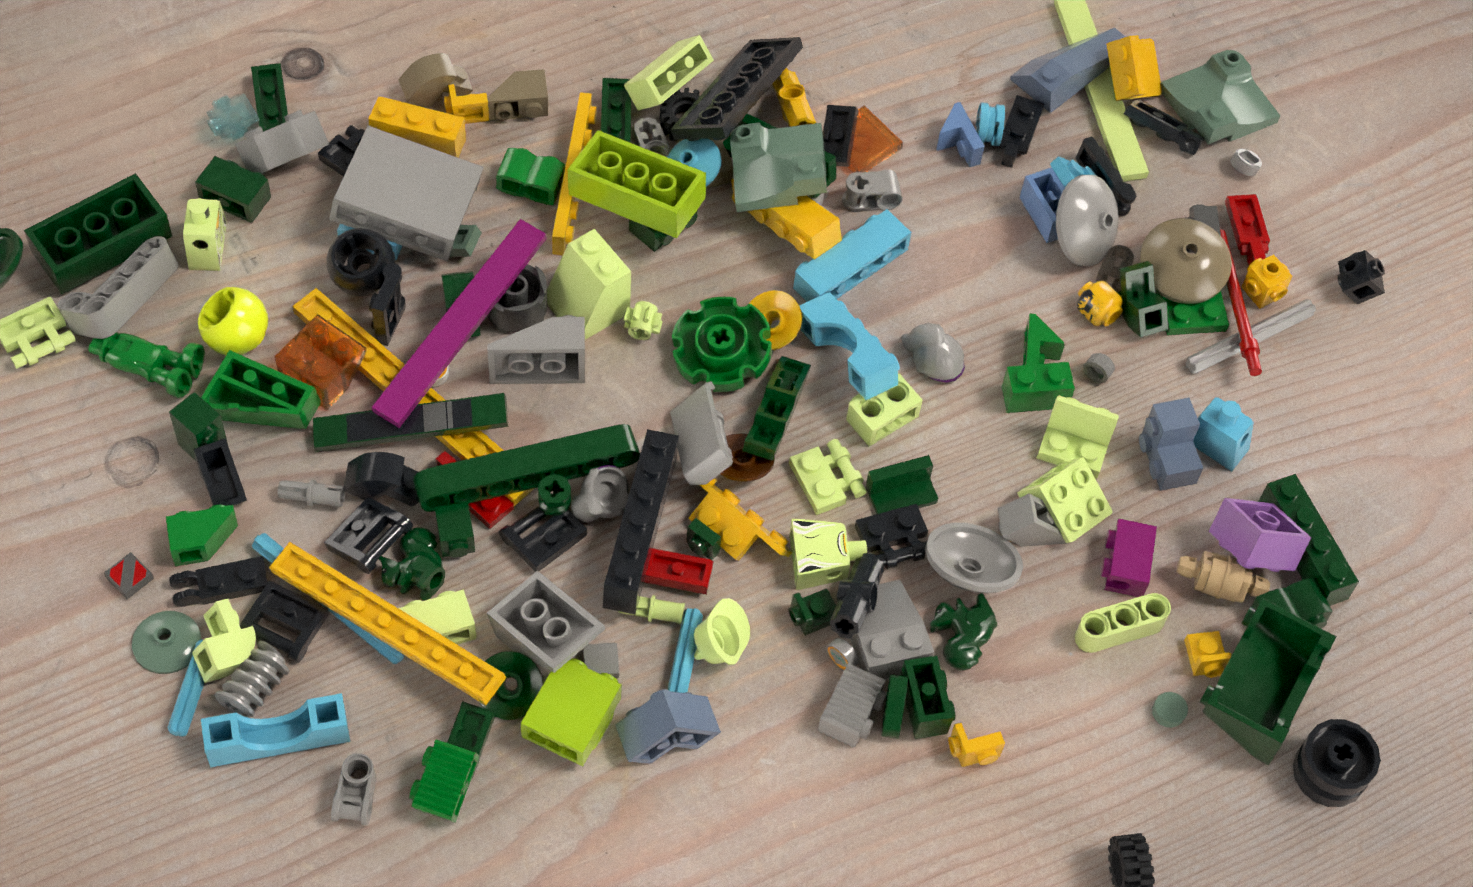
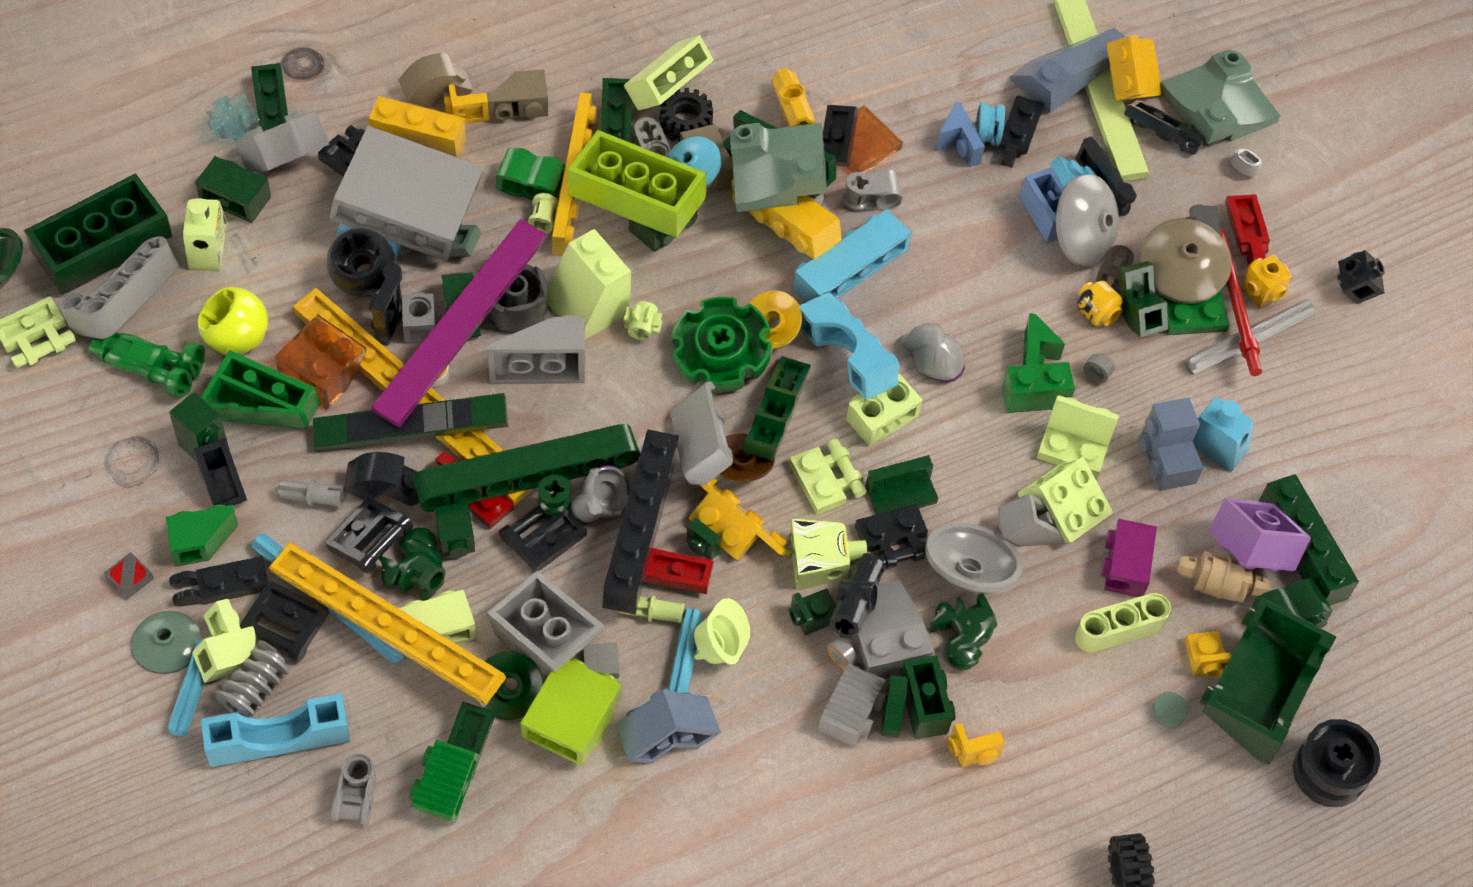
(418, 328): none -> light grey brick
(543, 212): none -> yellowish green bush
(737, 89): black plate -> none

